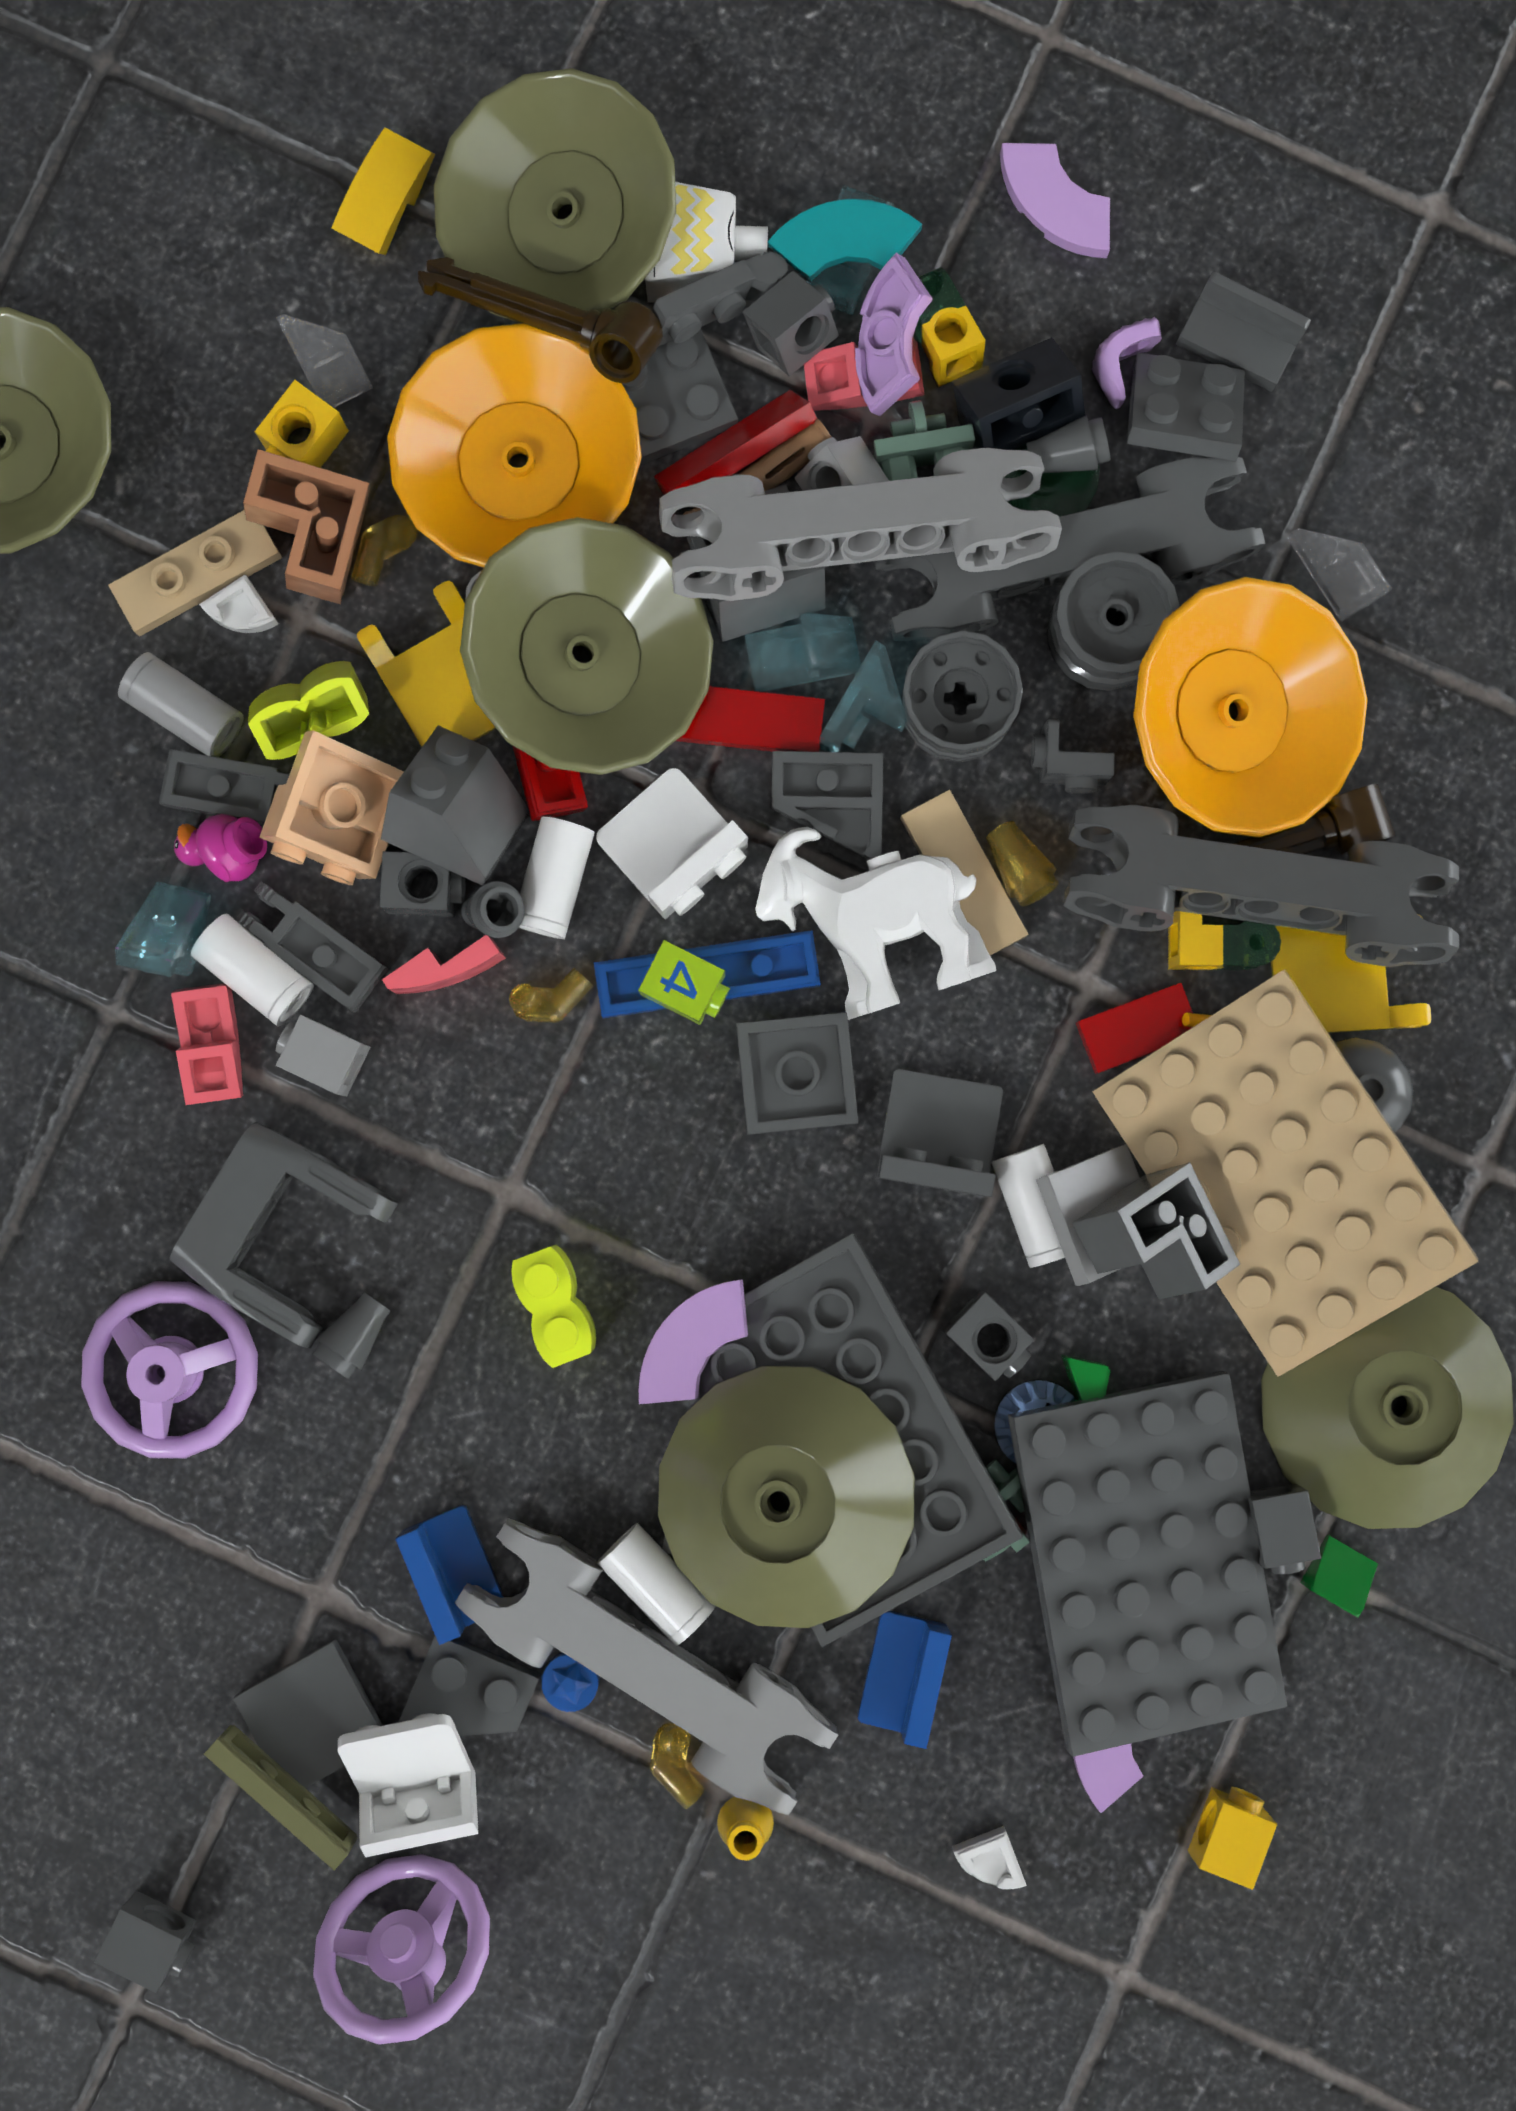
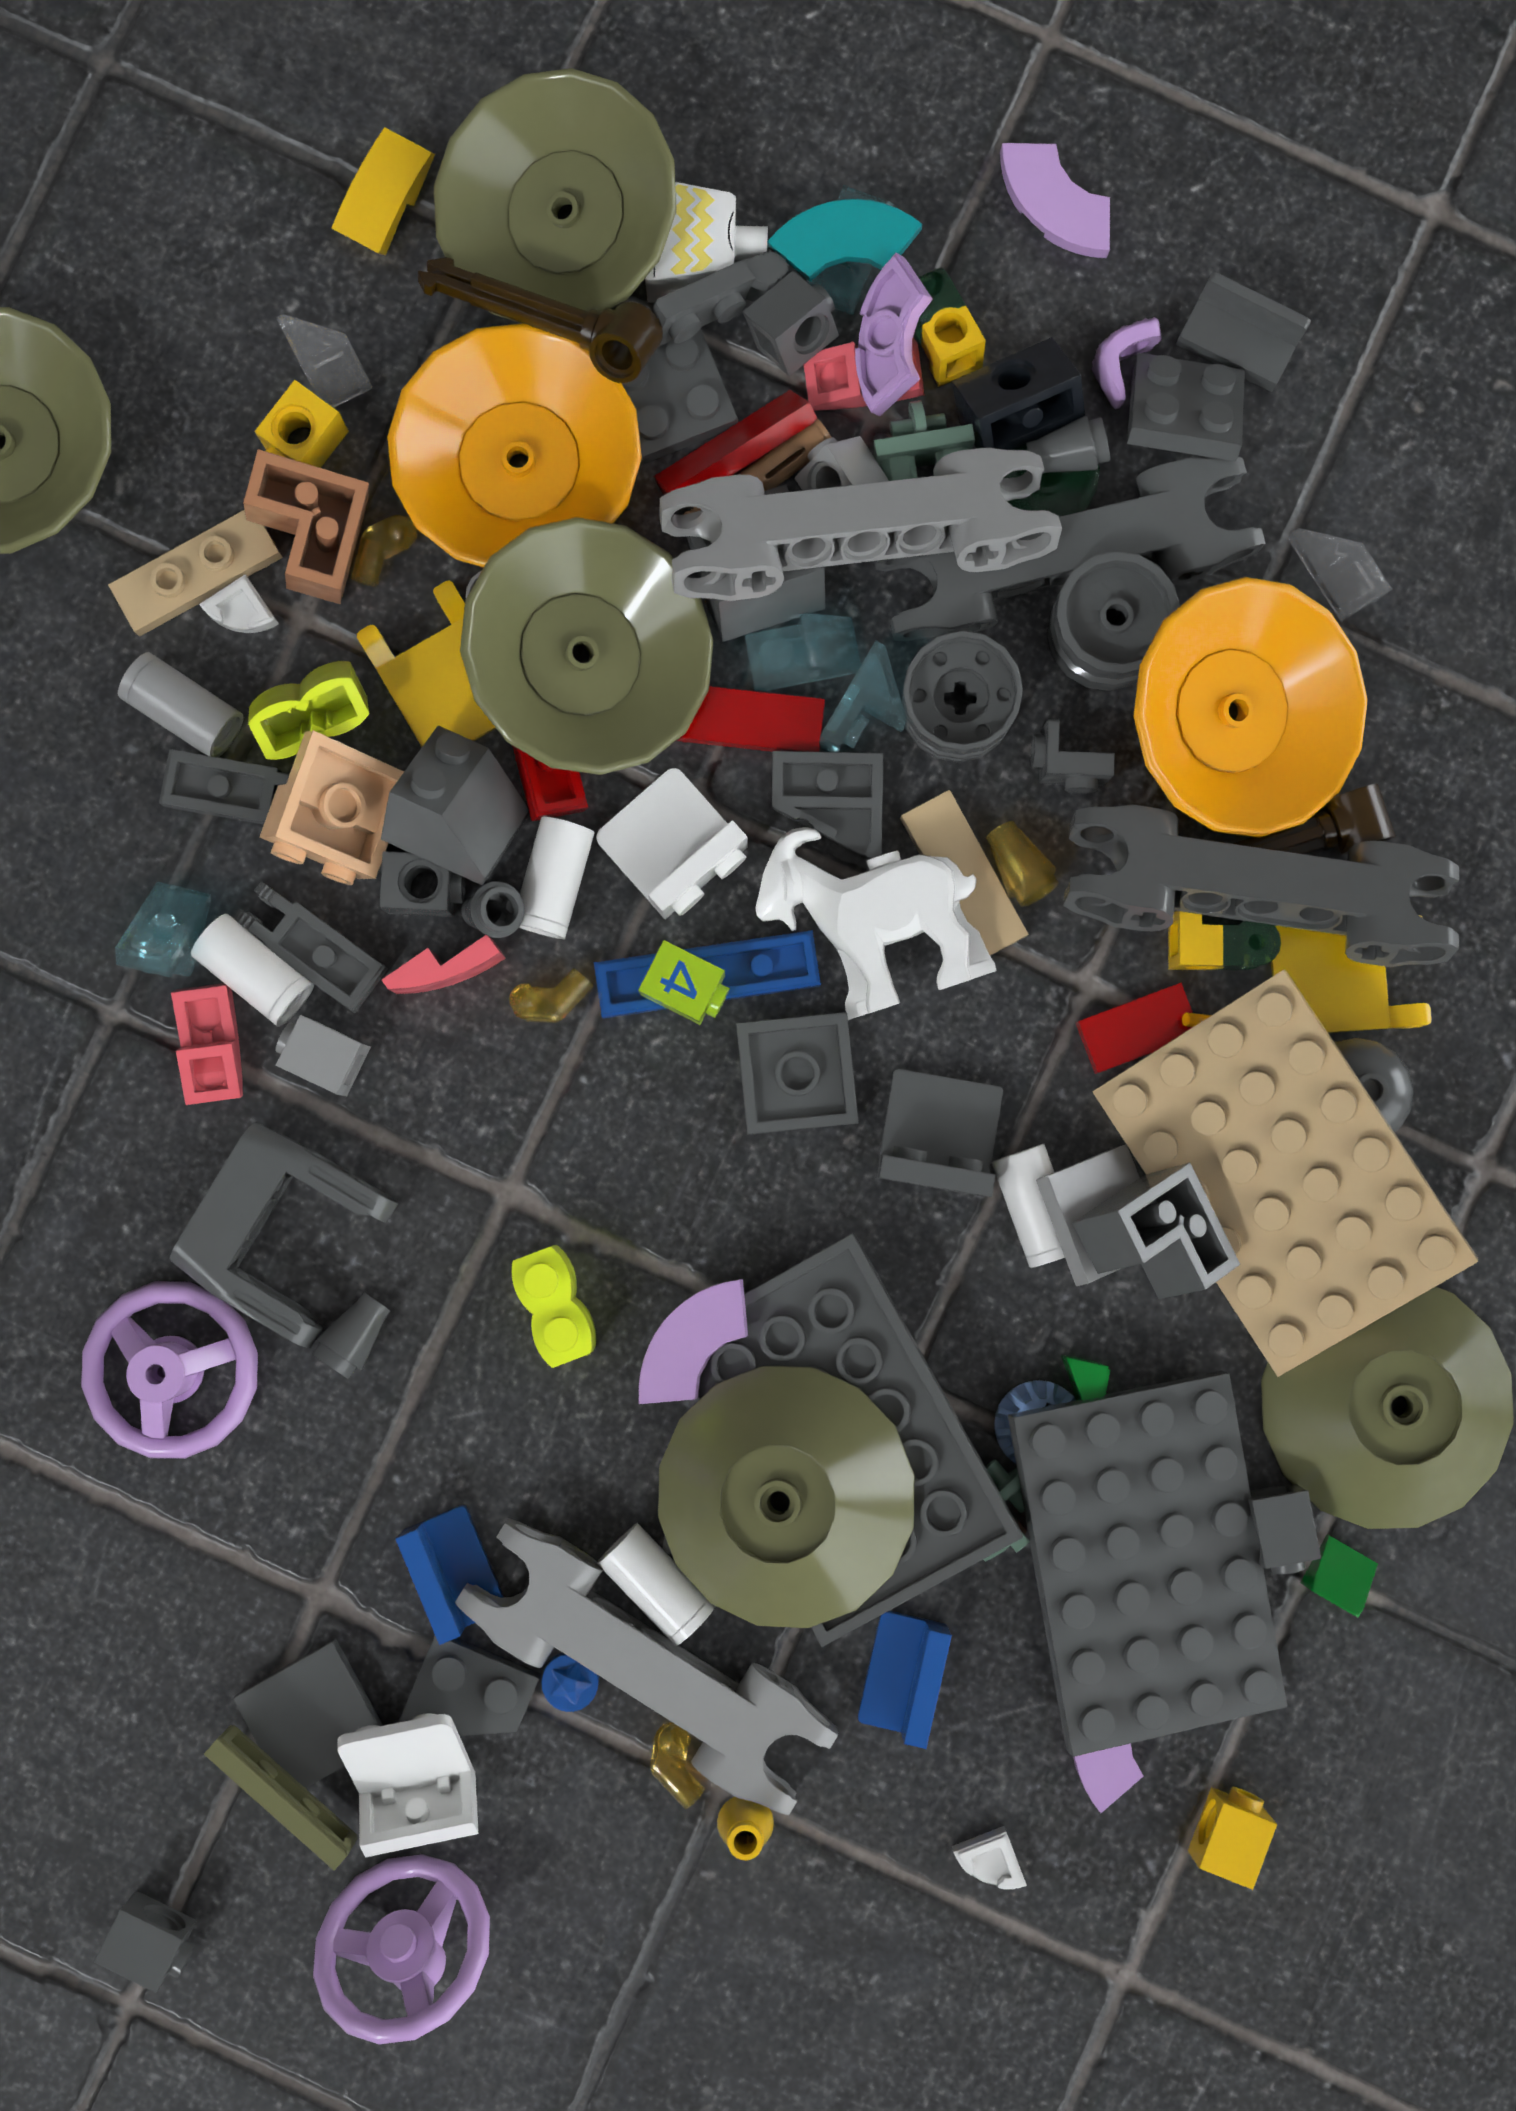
(224, 844): dark pink animal -> none
(975, 1315): dark grey brick -> none

